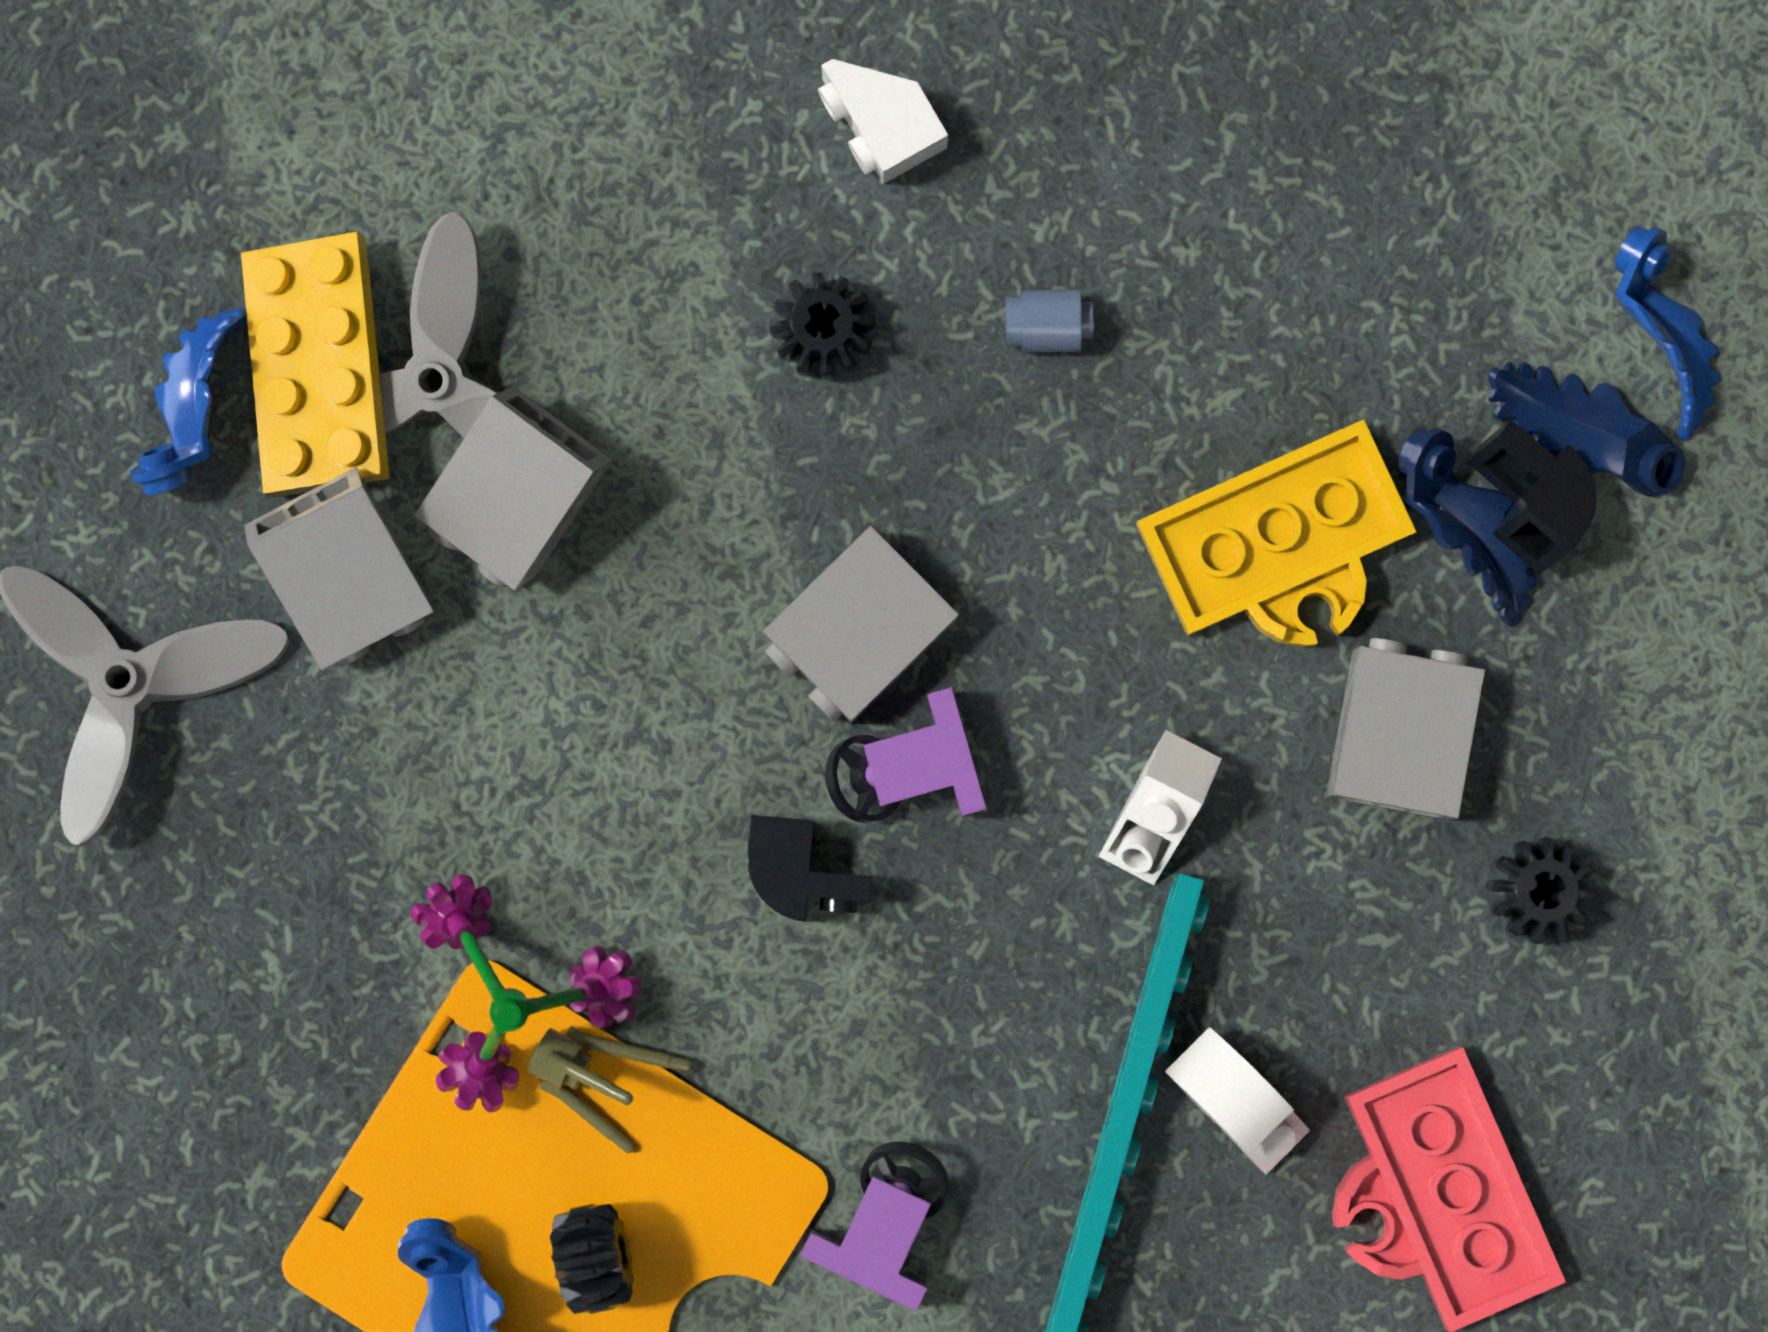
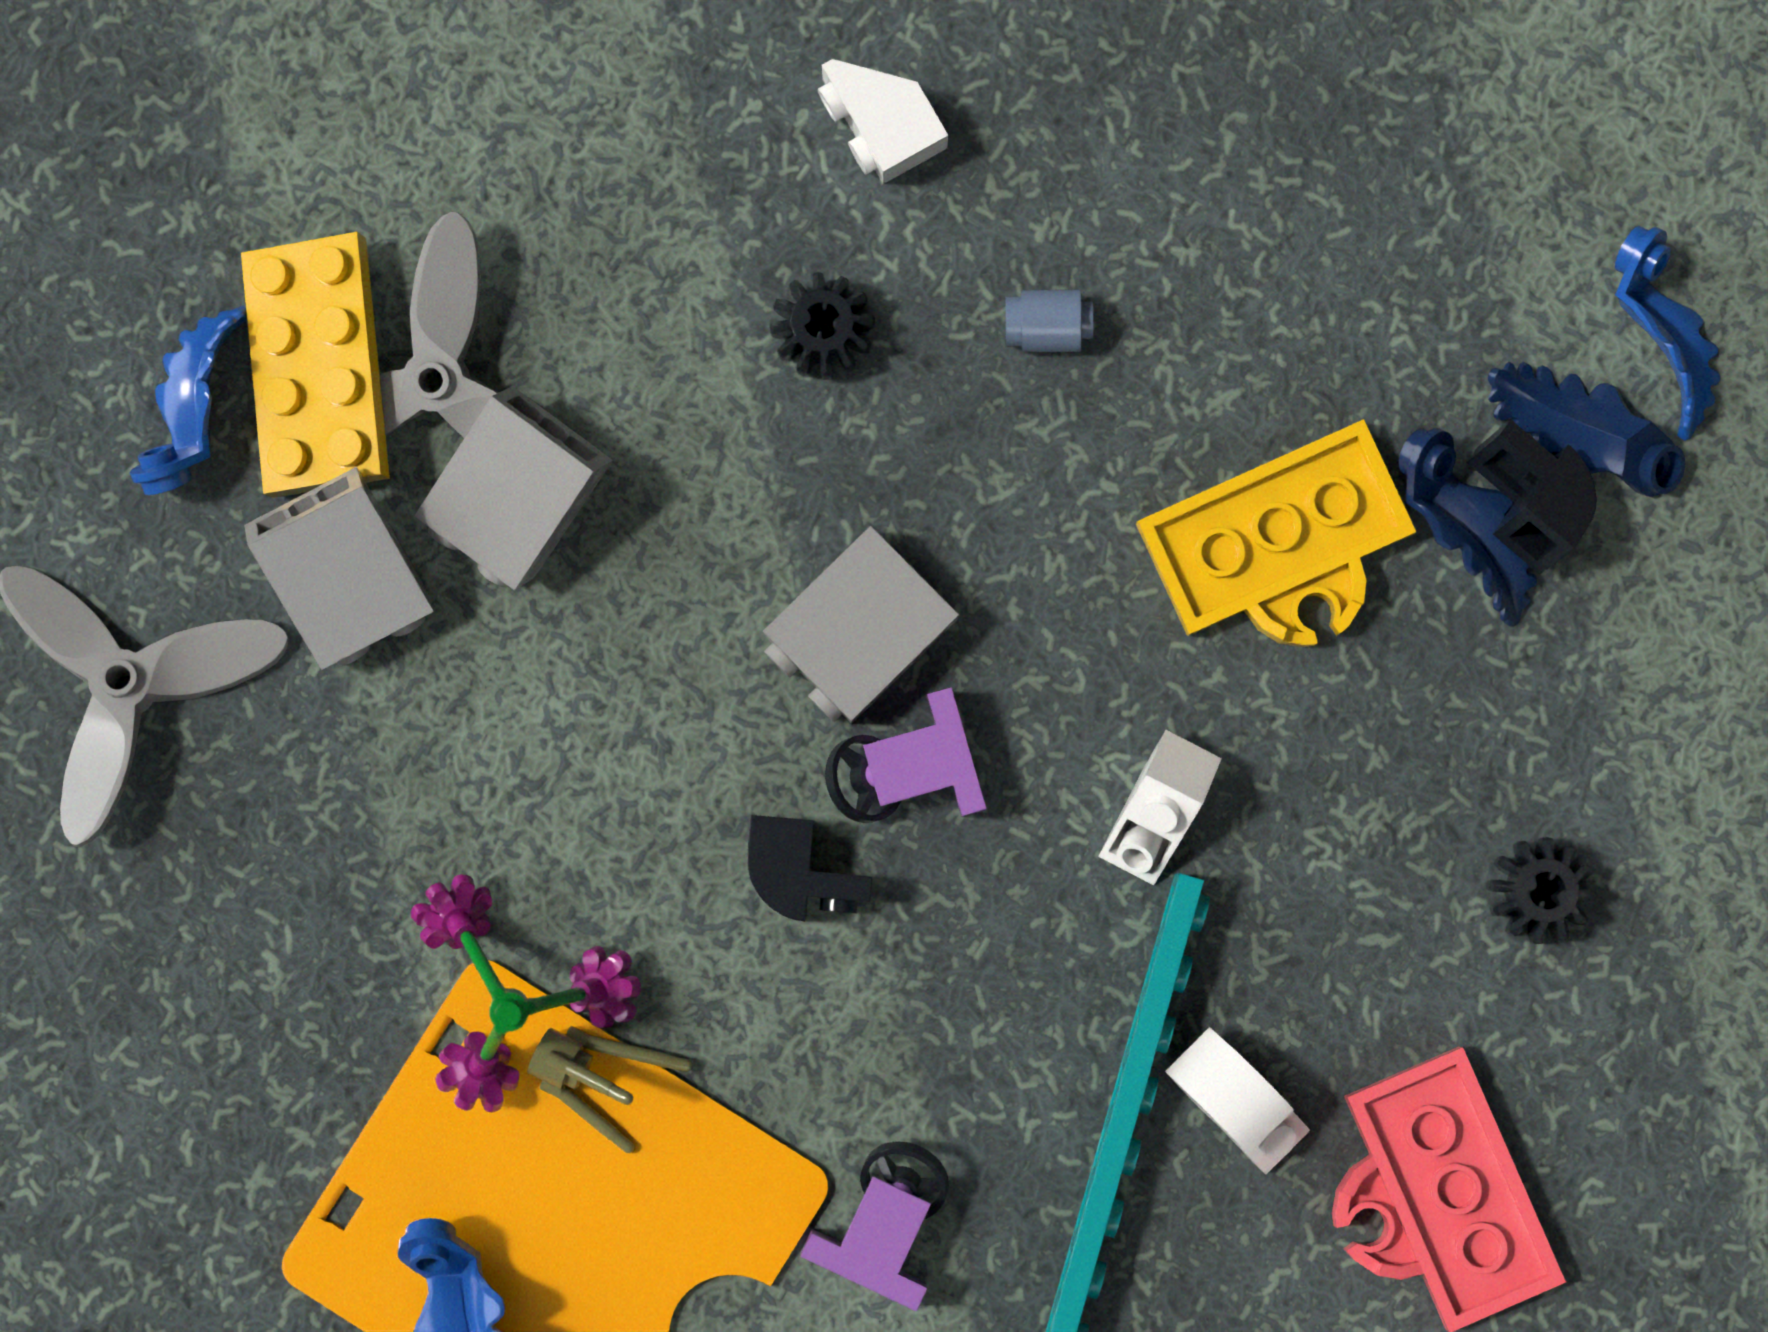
(591, 1258): black gear -> none
(1406, 730): light grey brick -> none

